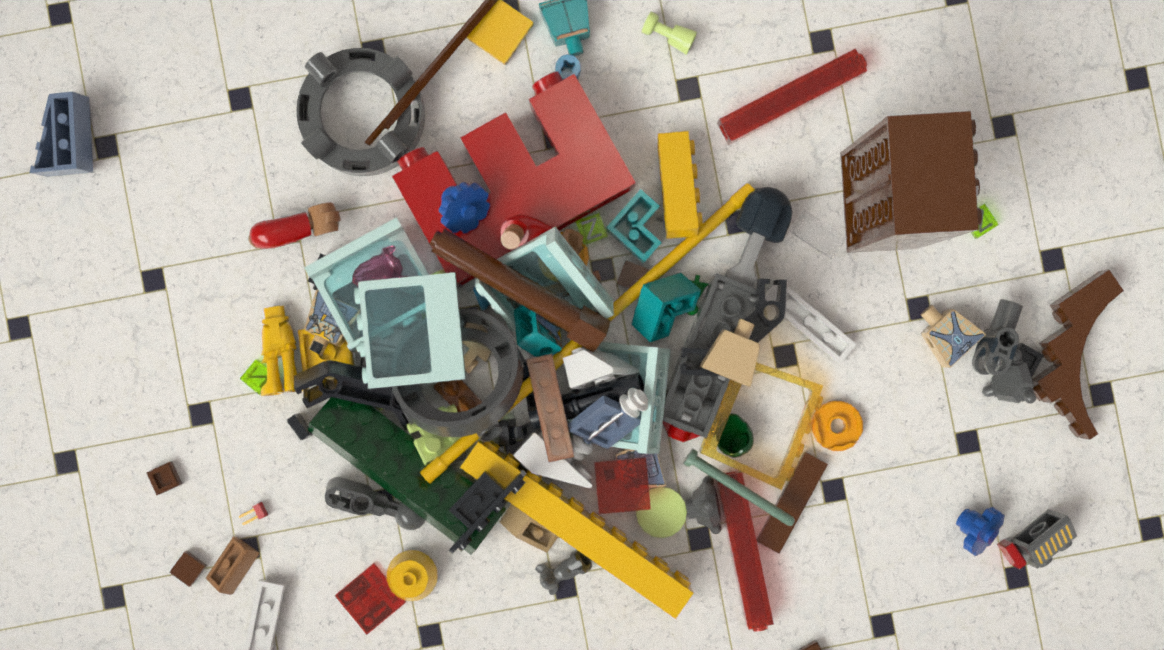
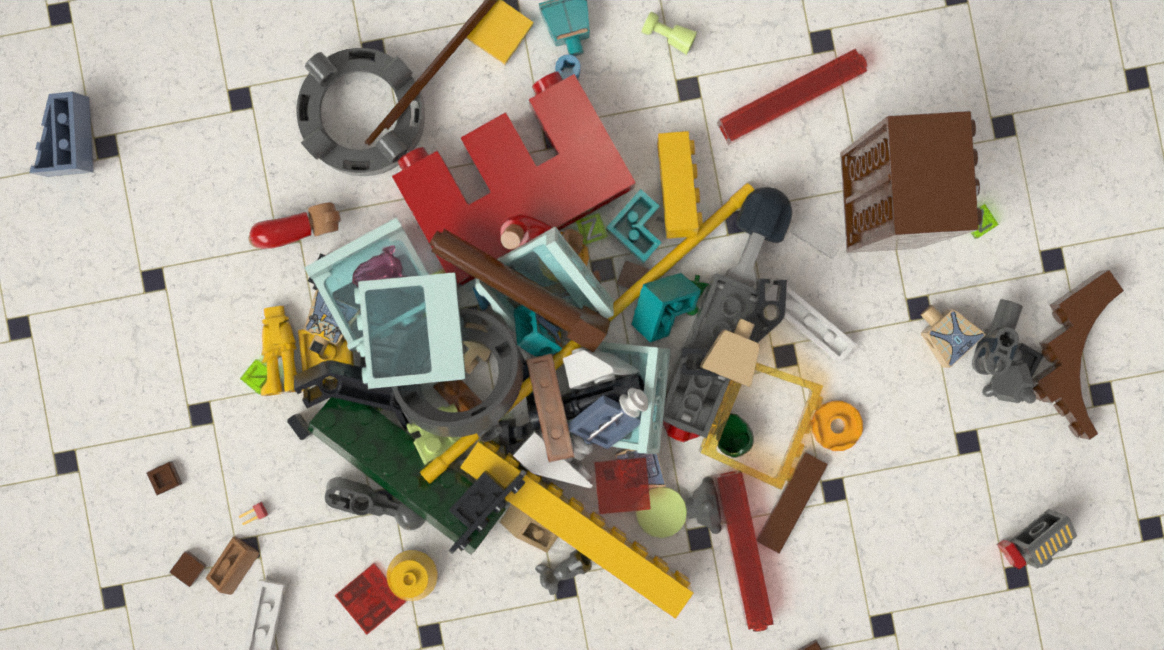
(463, 207): blue plant -> none
(737, 487): sand green bar -> none
(980, 528): blue plant -> none

